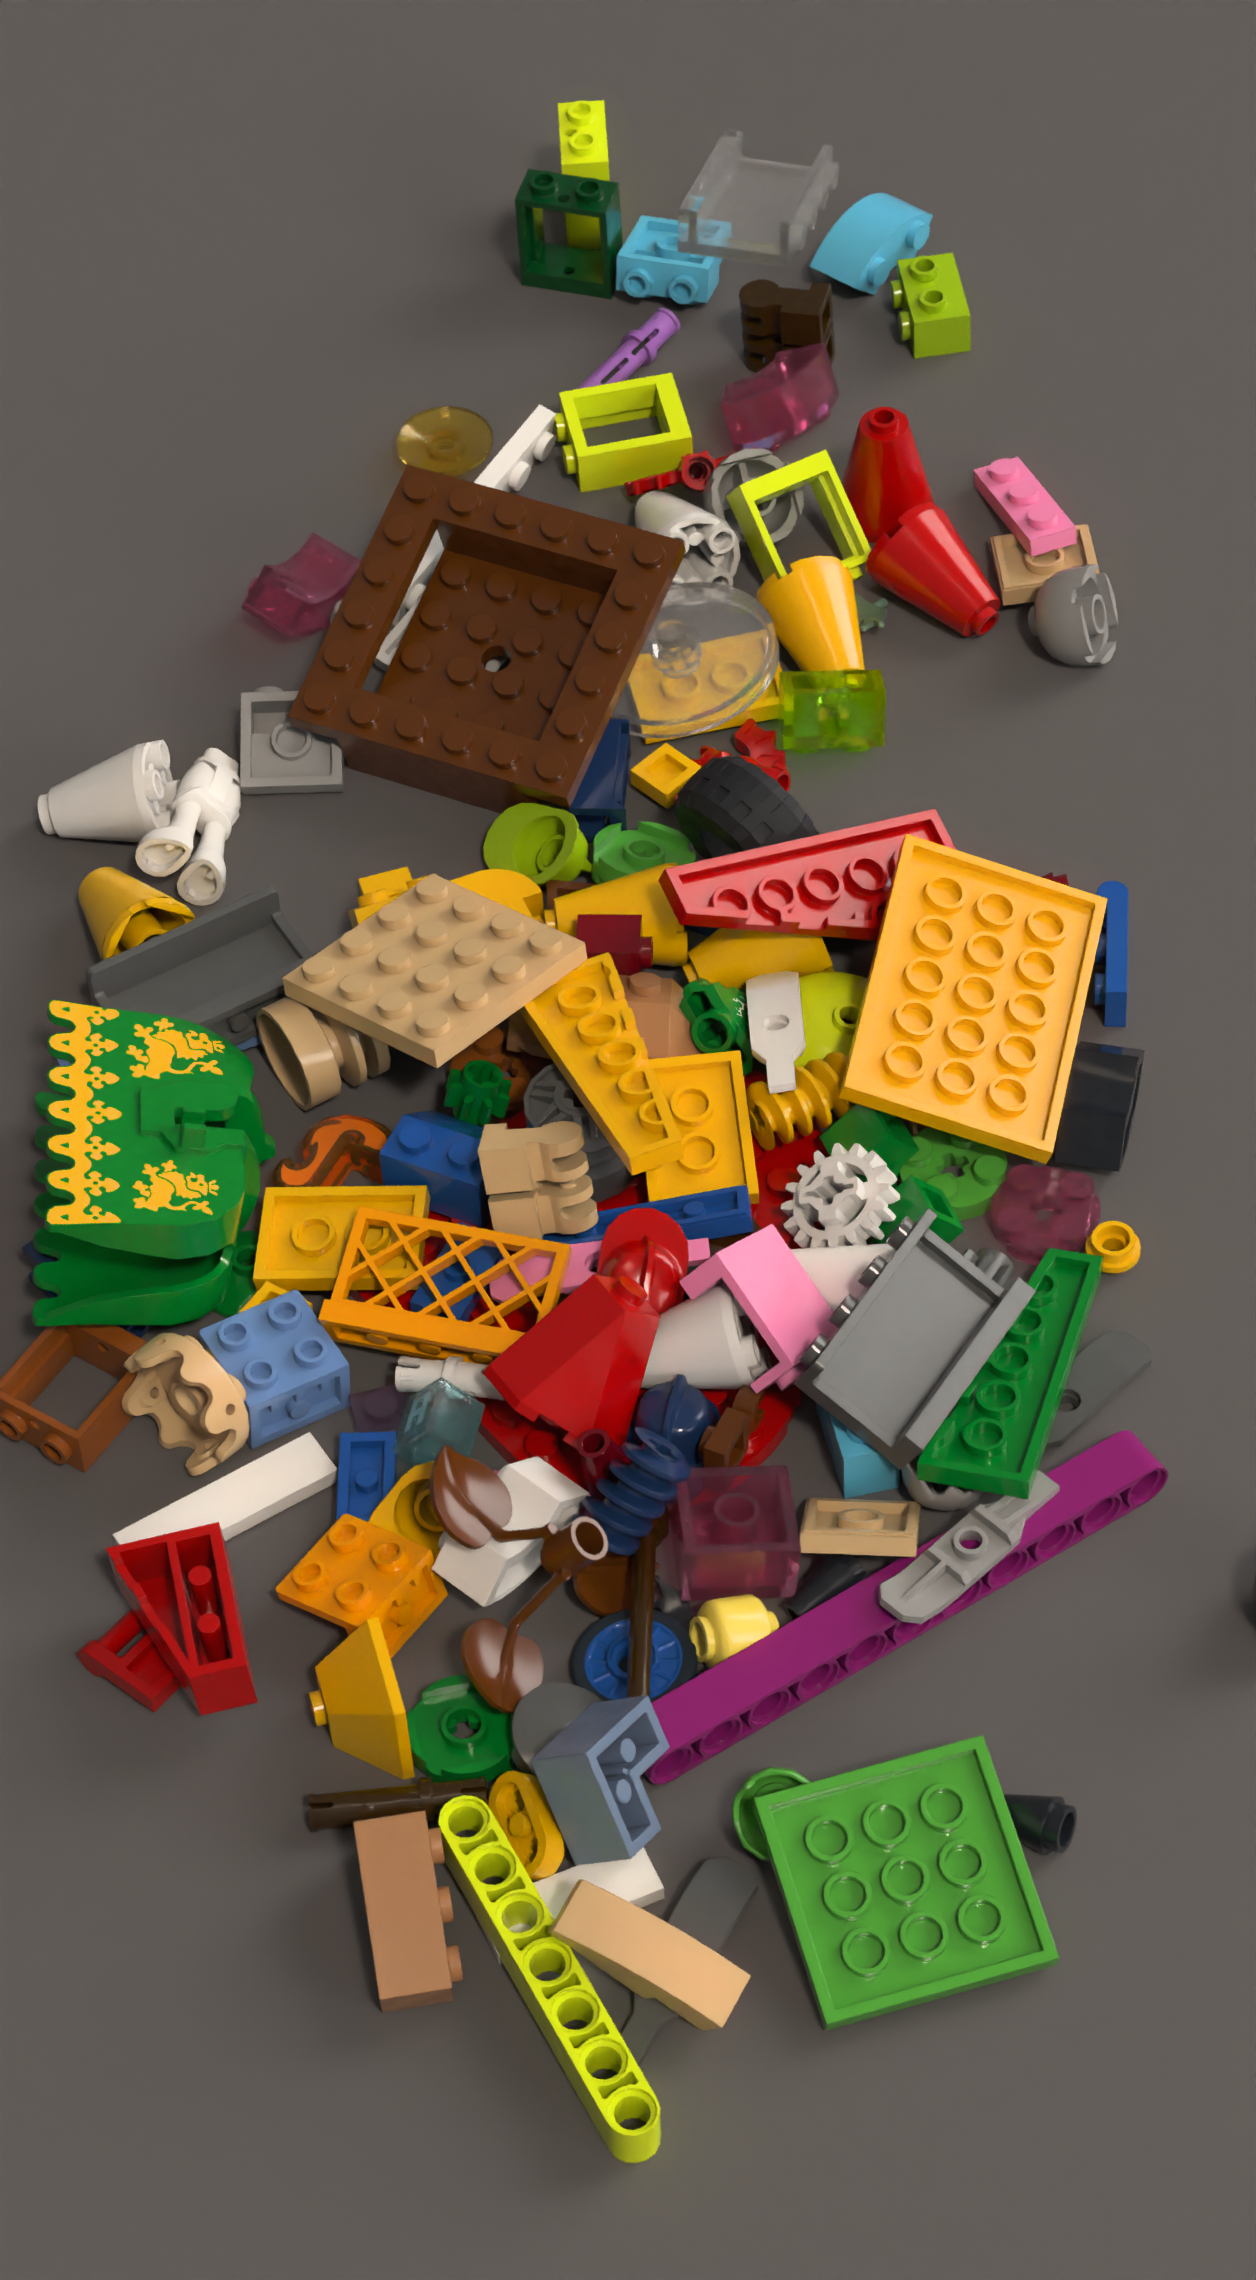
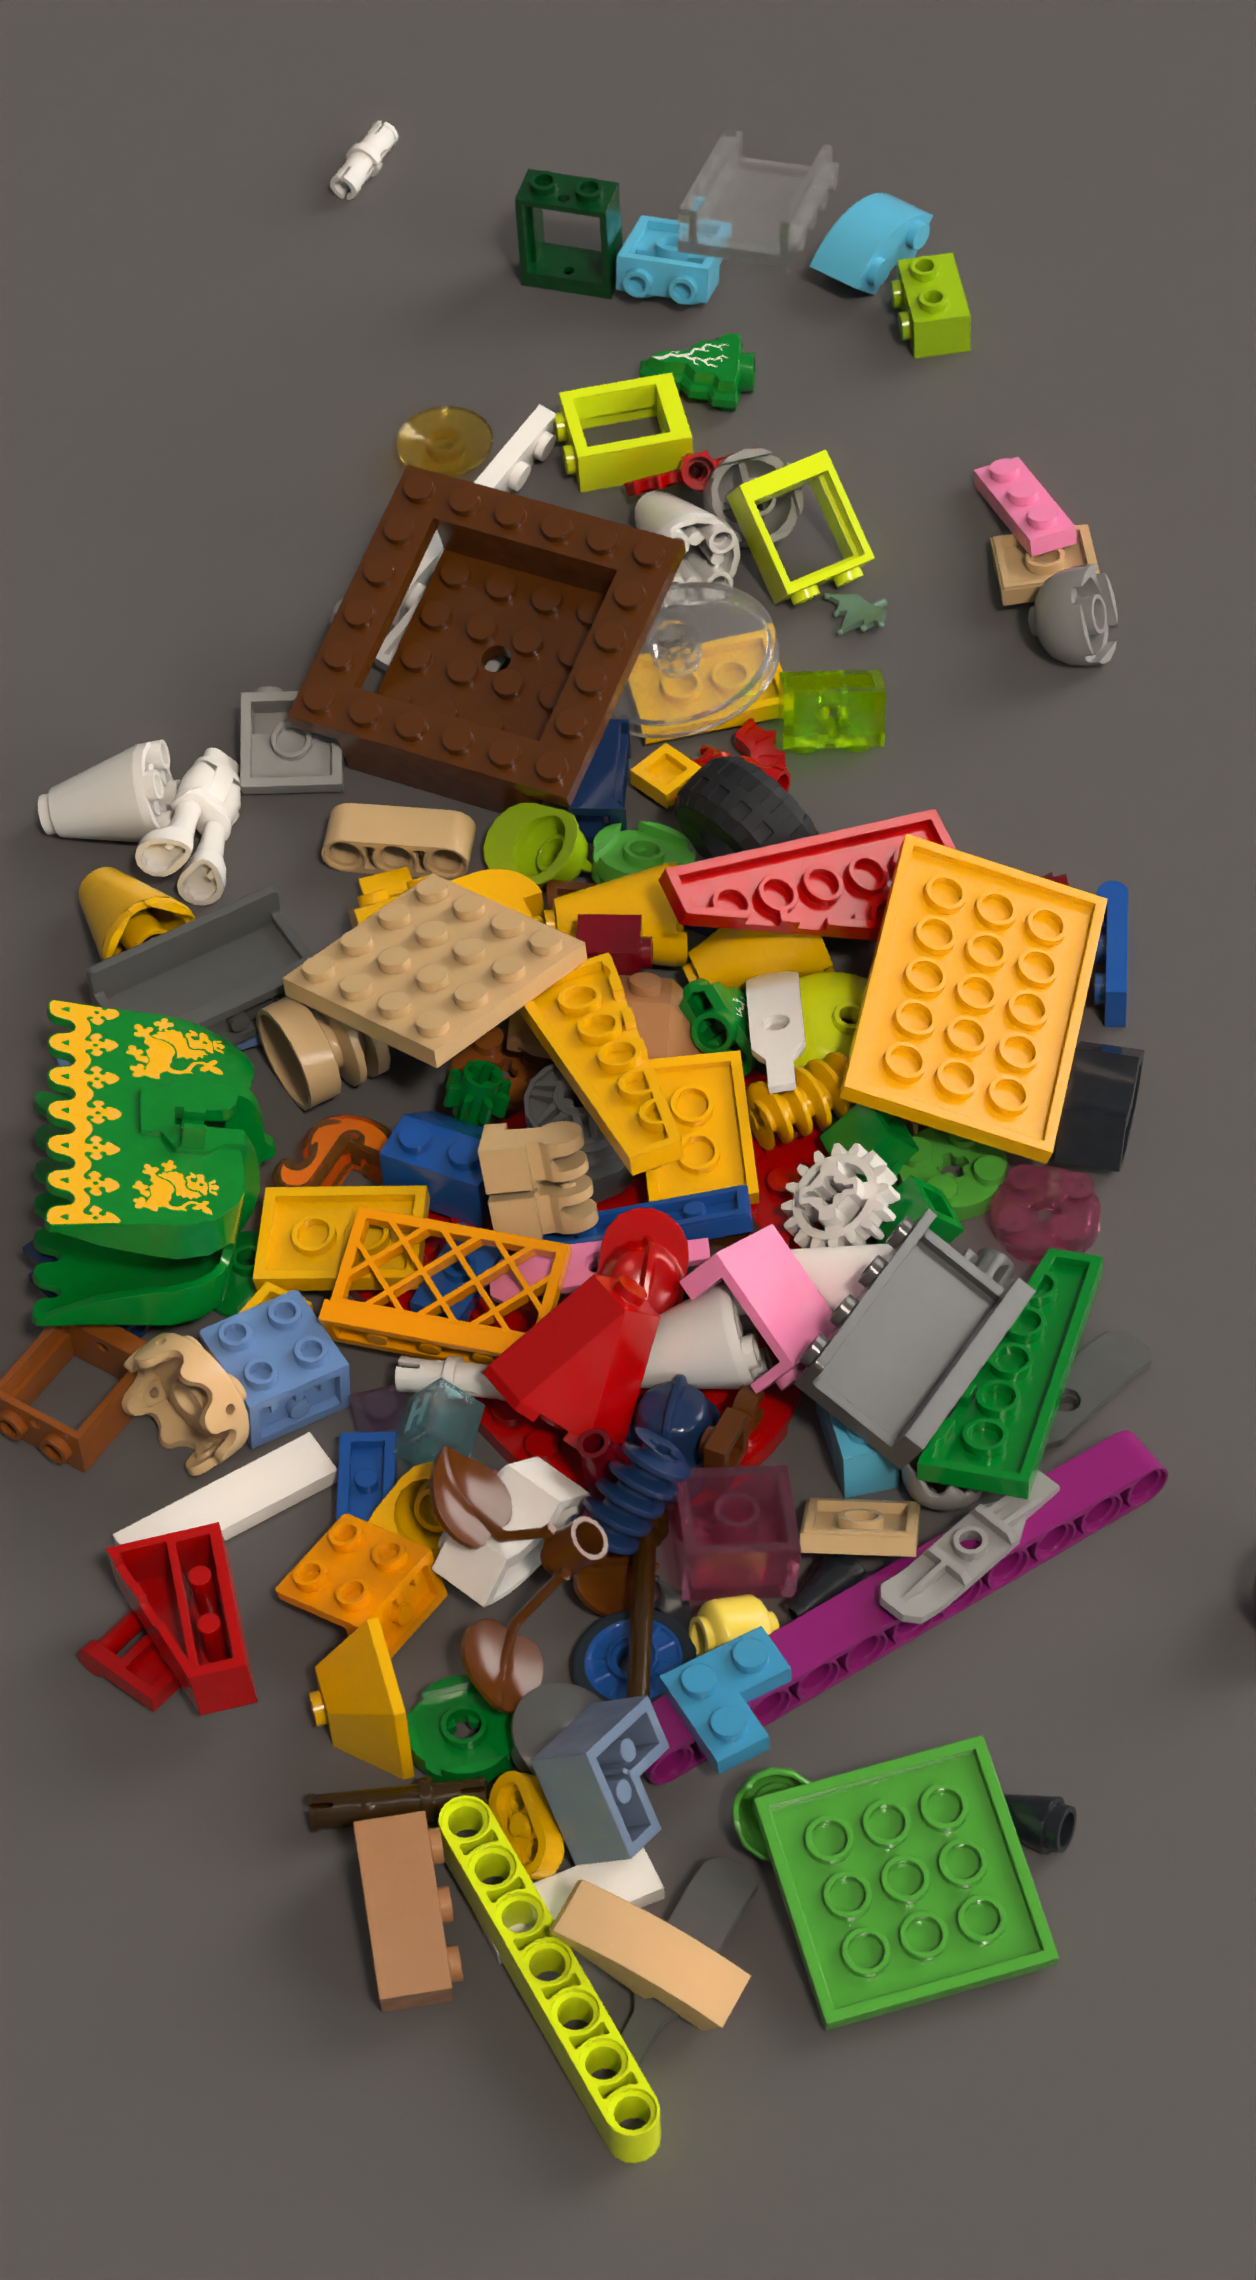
(303, 590): clear pink brick -> none
(364, 160): none -> white pin
(393, 837): none -> tan beam
(583, 155): neon yellow window -> none
(656, 330): medium lavender pin -> none
(708, 370): none -> green rock
(714, 1694): none -> dark azure plate
(780, 399): clear pink brick -> none
(784, 320): dark brown legs -> none
(816, 614): yellow cone -> none
(884, 472): red cone -> none
(934, 571): red cone -> none
(1114, 1236): yellow plate -> none

